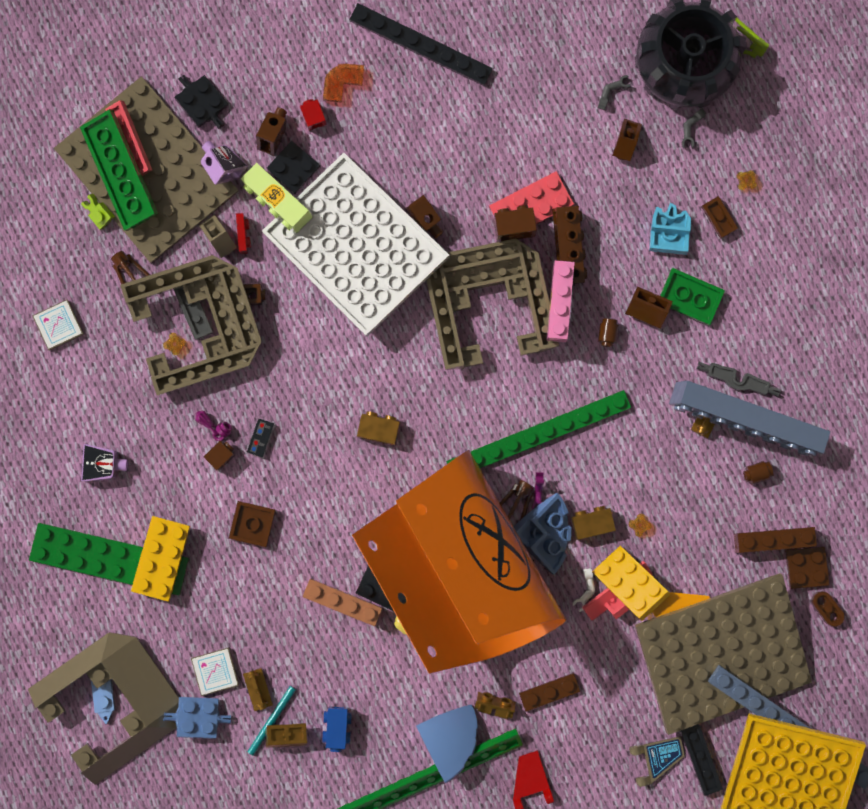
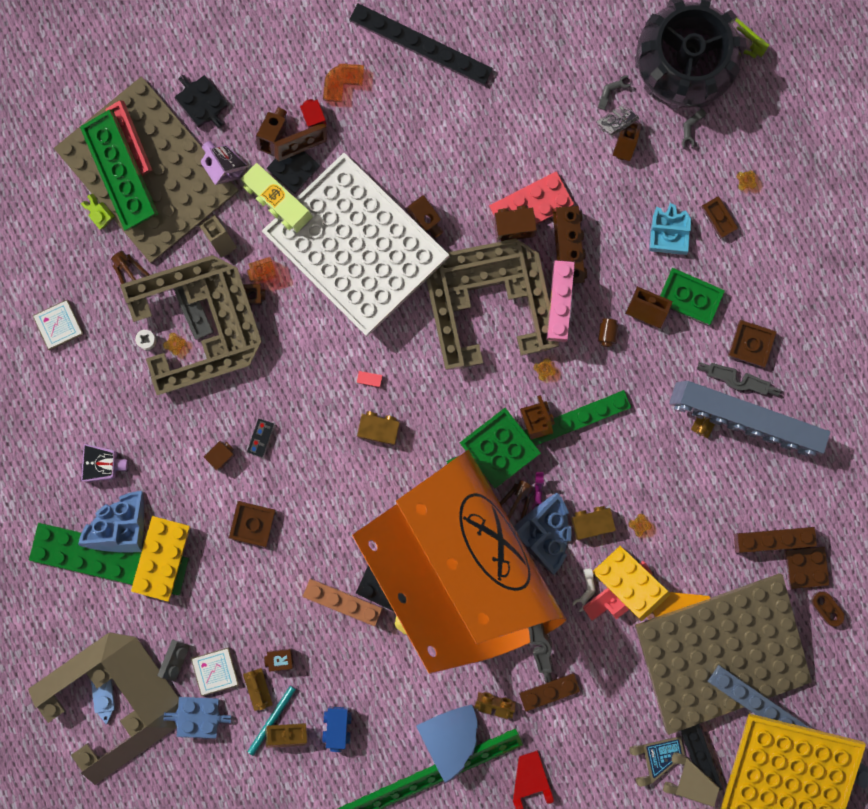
(117, 526): none -> medium blue brick
(149, 341): none -> white wheel
(173, 660): none -> dark grey plate
(223, 429): magenta piece -> none
(242, 225): red plate -> none
(262, 270): none -> clear orange brick
(279, 659): none -> reddish brown brick
(300, 141): none -> reddish brown plate
(369, 379): none -> coral piece
(500, 447): none -> green plate
(537, 419): none -> reddish brown bracket
(543, 653): none -> dark grey piece
(550, 371): none -> clear yellow plate
(617, 120): none -> piece
(693, 783): none -> dark tan flag
(752, 343): none -> reddish brown plate
(758, 472): reddish brown brick -> none

